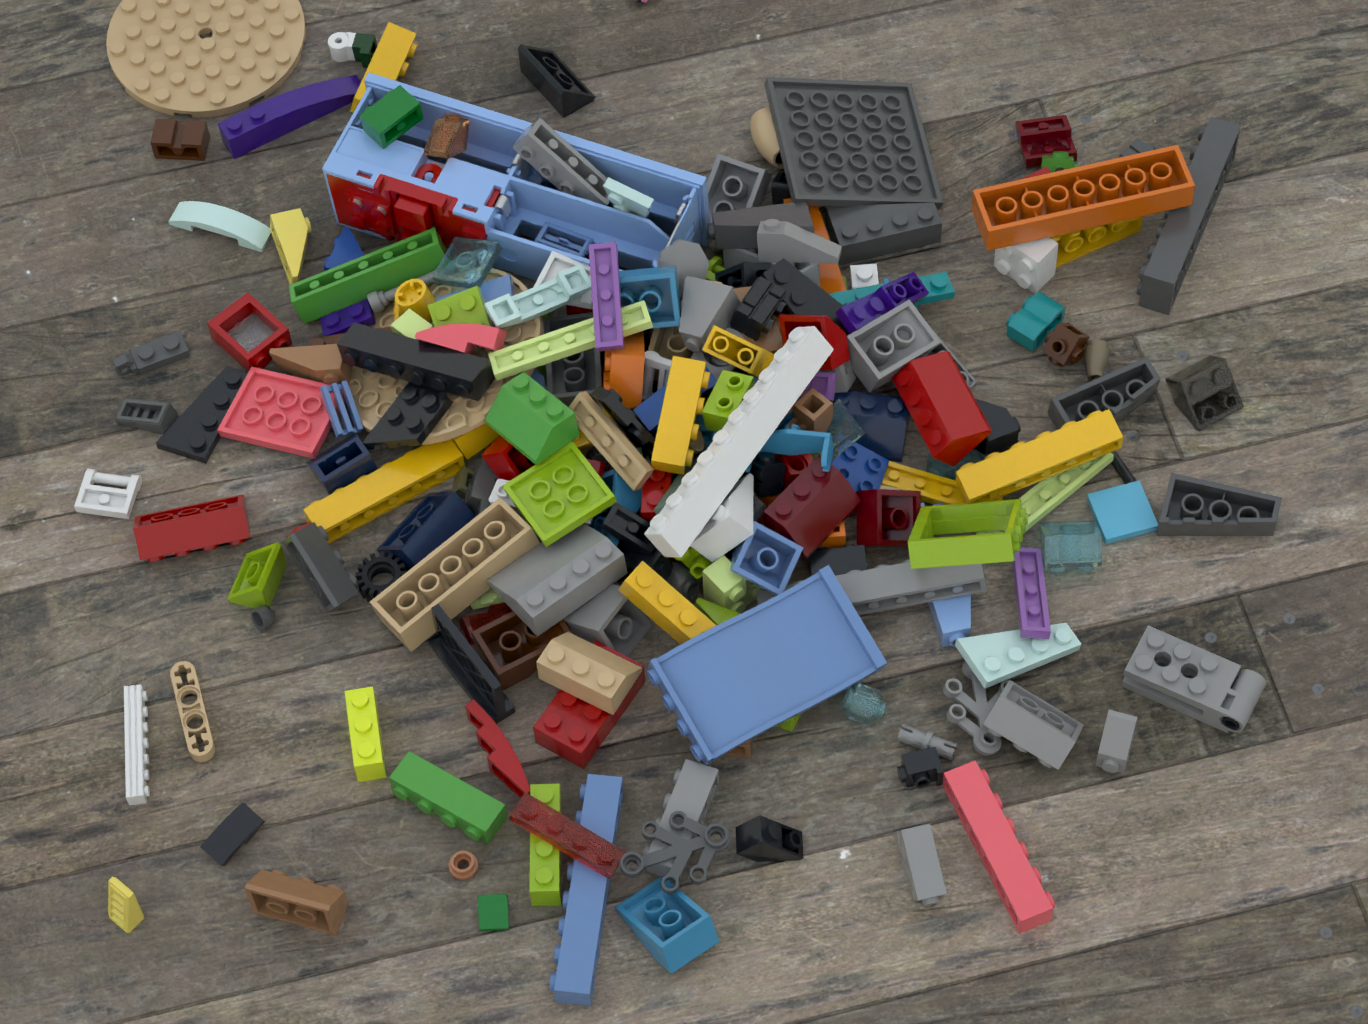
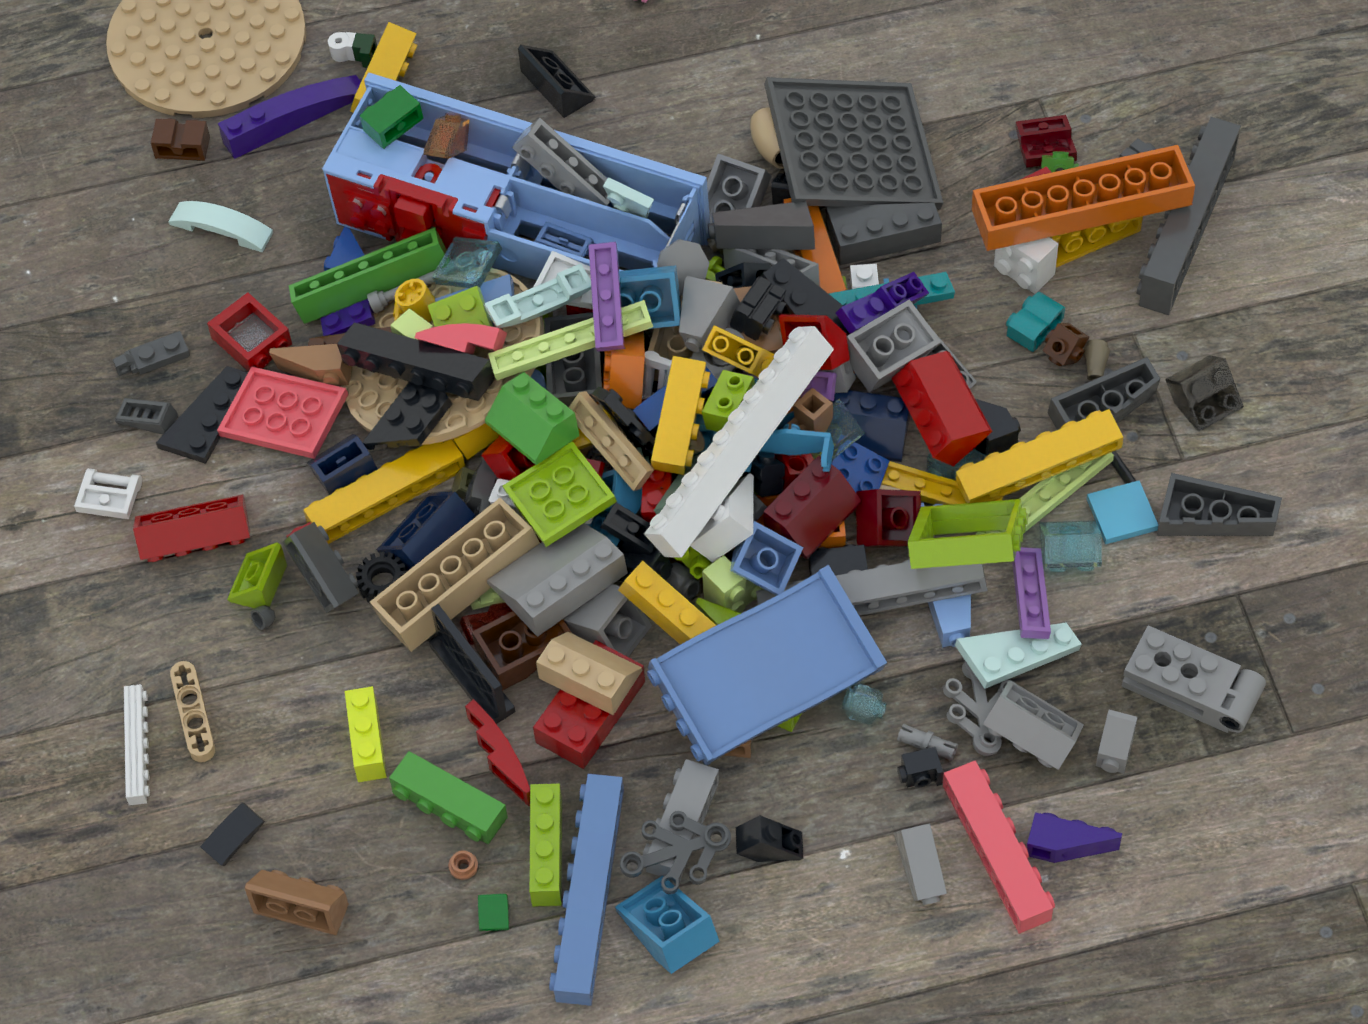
(123, 905): light yellow slope -> none
(290, 237): light yellow slope -> none
(335, 389): medium blue tile -> none
(567, 835): clear red plate -> none
(796, 245): light grey slope -> none
(1064, 840): none -> dark purple slope

